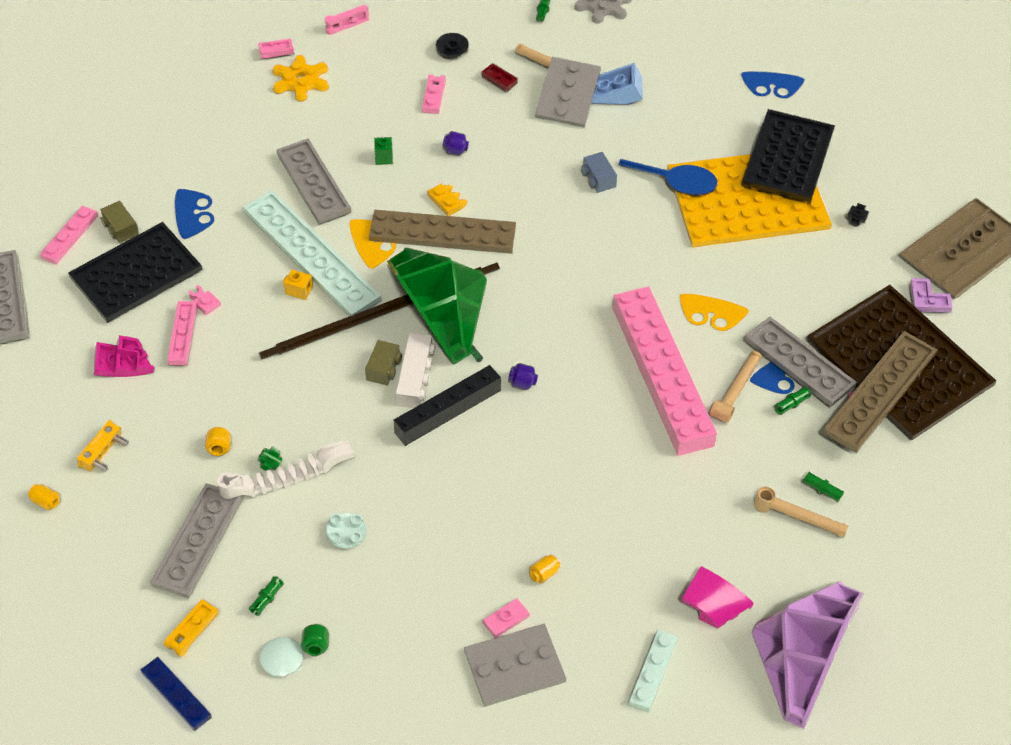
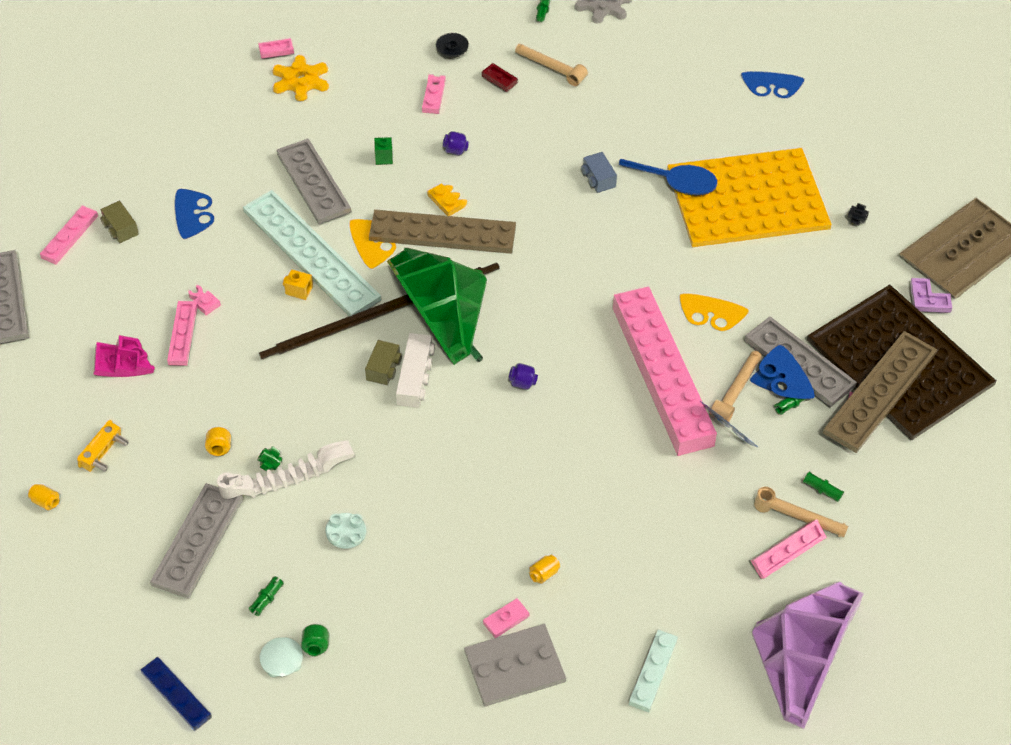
(135, 271): black plate -> none
(191, 627): yellow plate -> none
(346, 19): bright pink plate -> none
(447, 405): black brick -> none
(568, 92): light grey plate -> none
(619, 86): light blue slope -> none
(715, 598): dark pink slope -> none
(727, 424): none -> piece
(788, 155): black plate -> none
(788, 549): none -> bright pink plate
(795, 378): none -> blue piece

